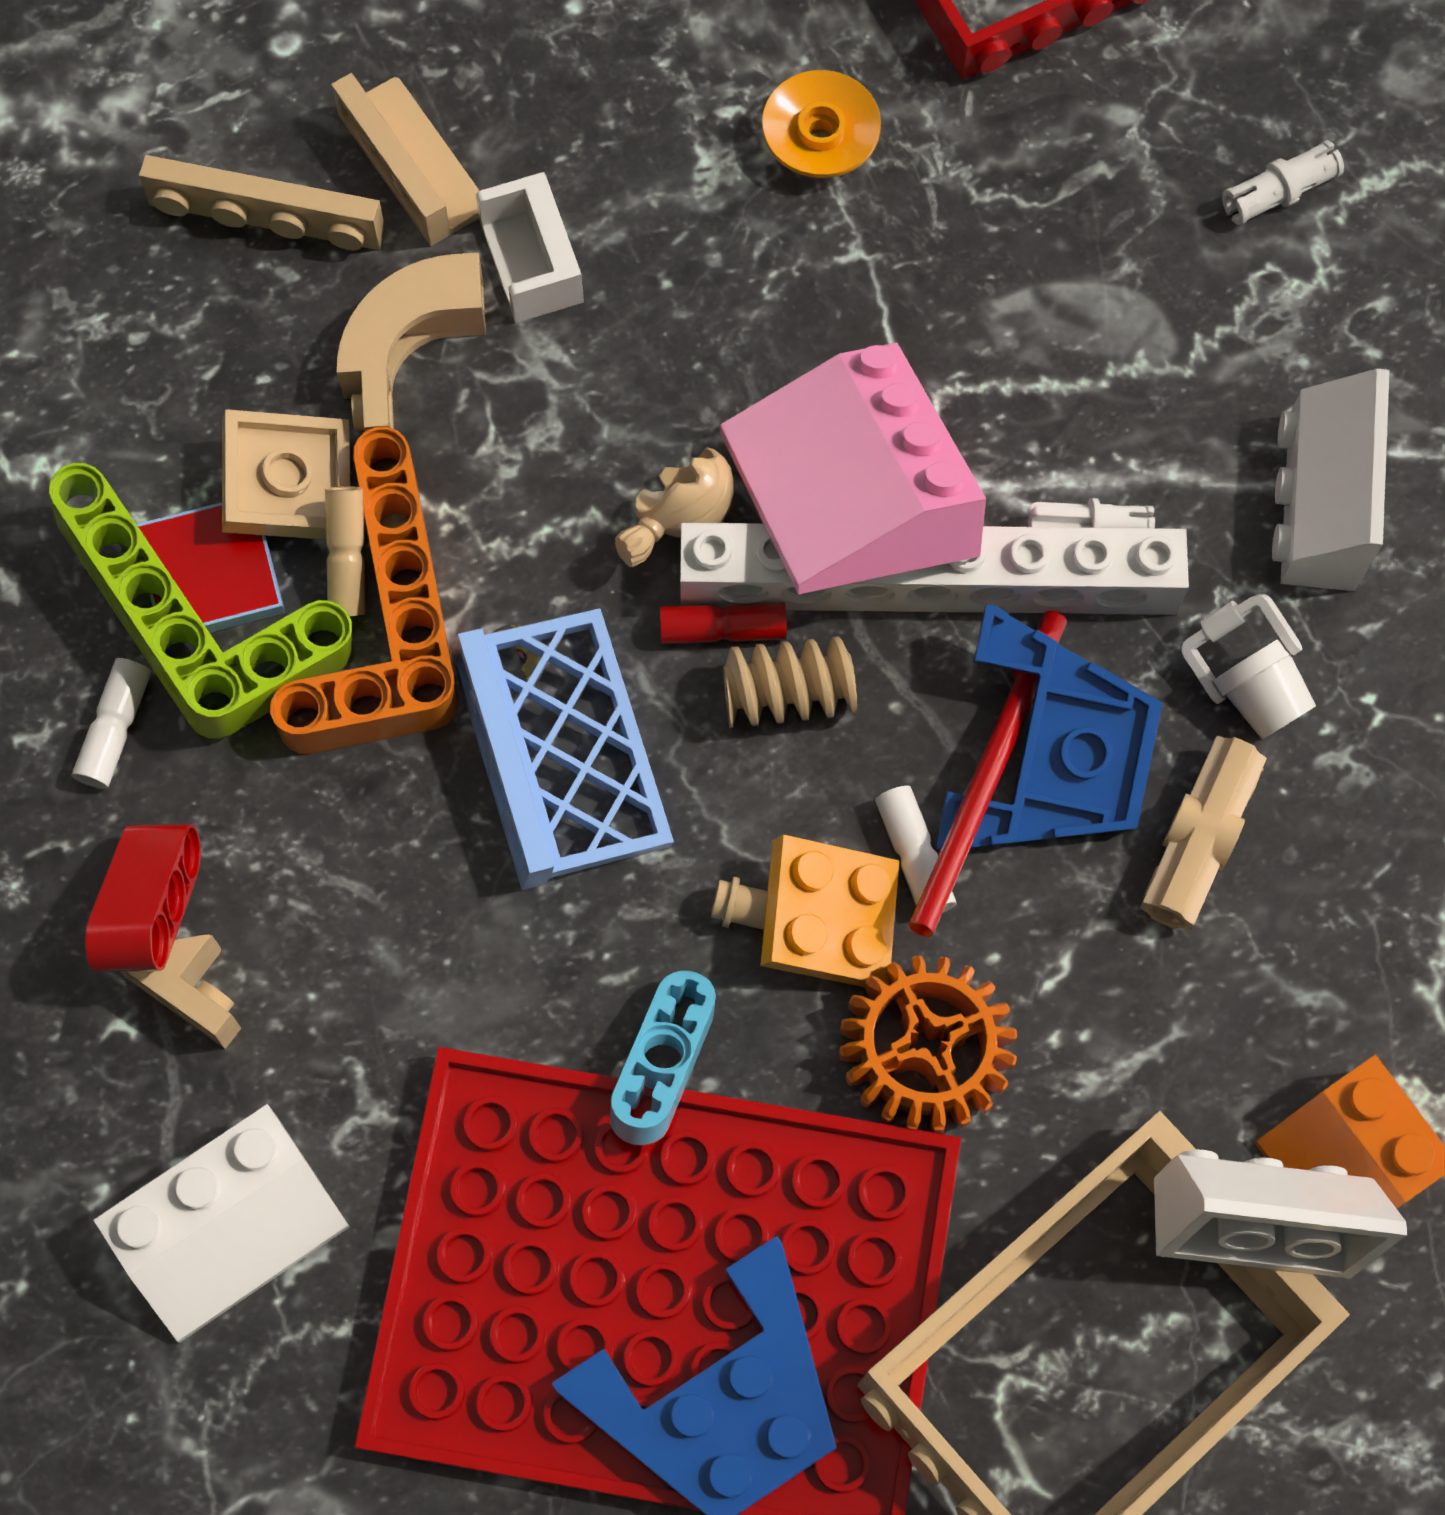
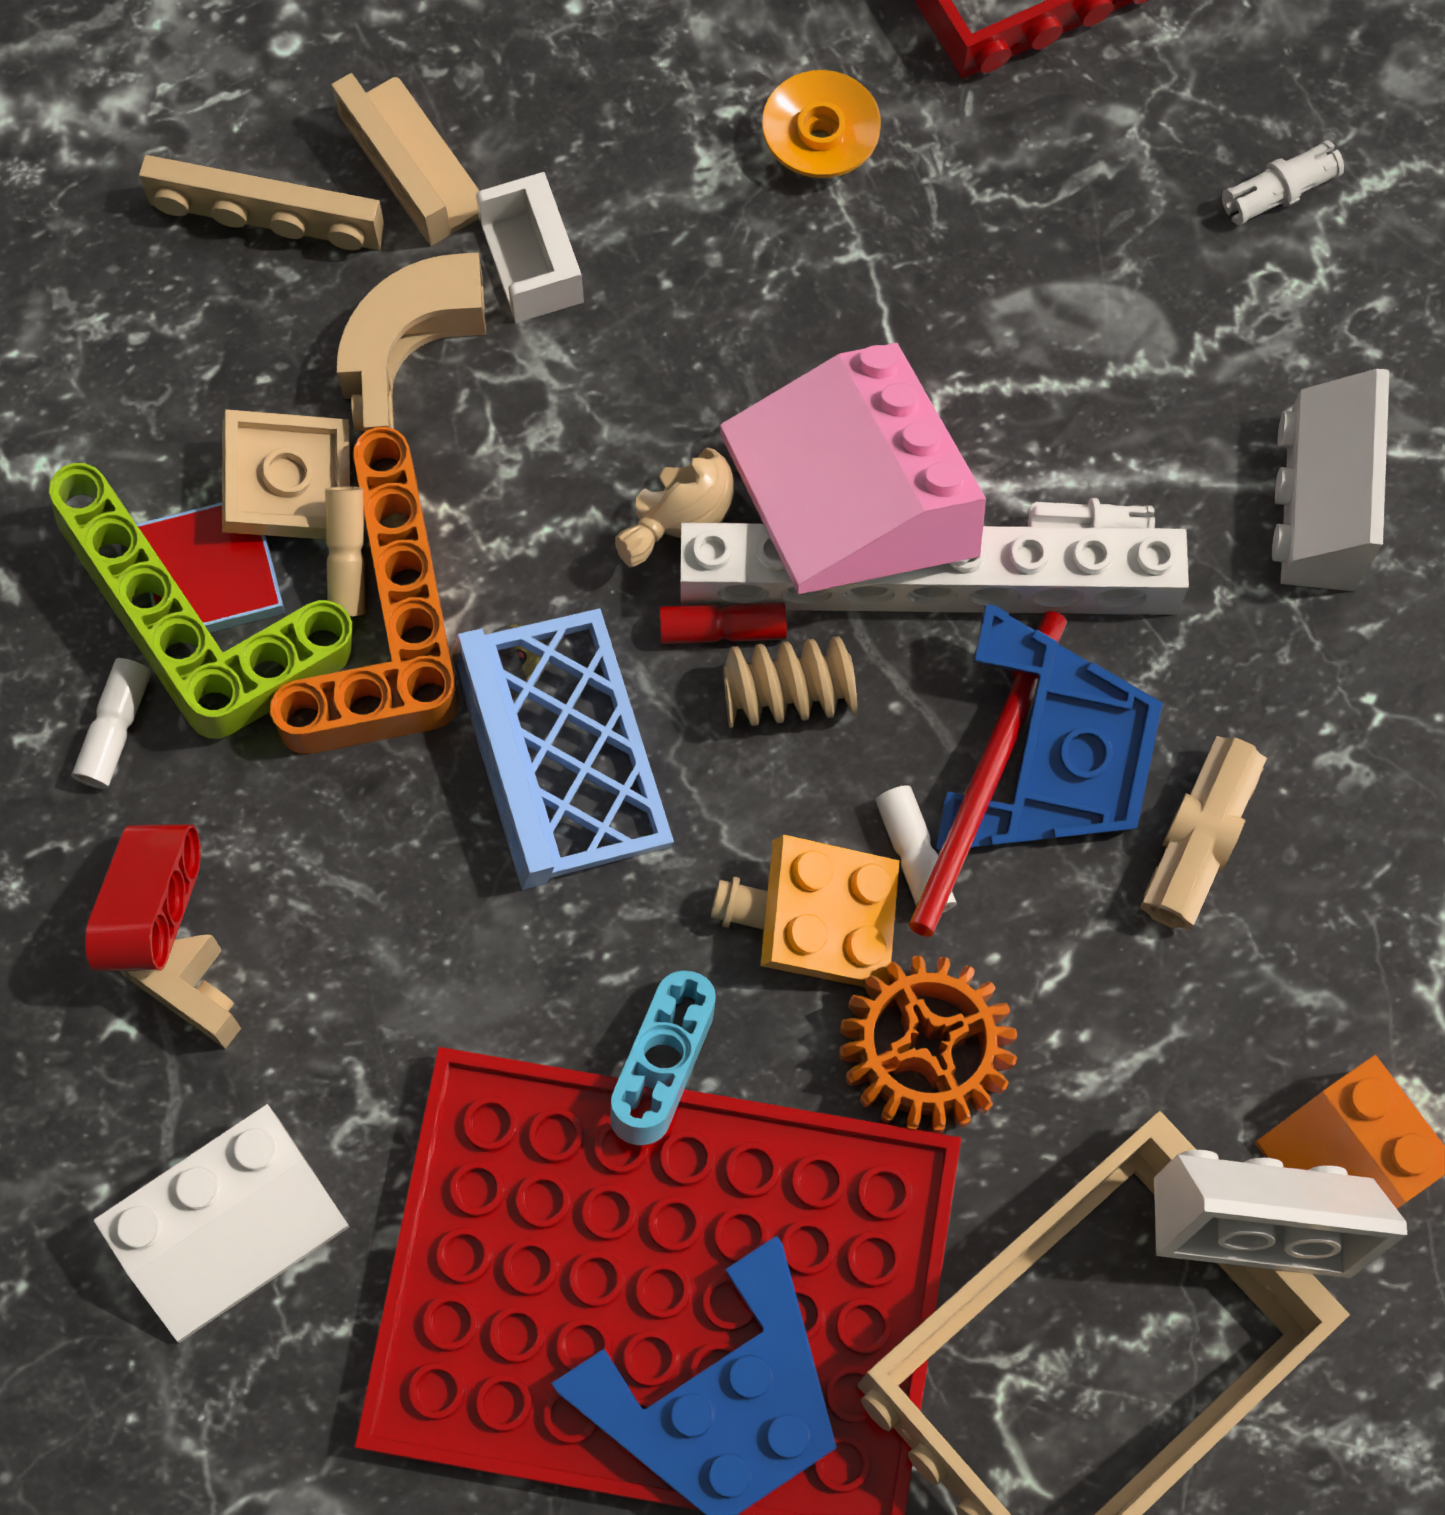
(1264, 685): white piece -> none

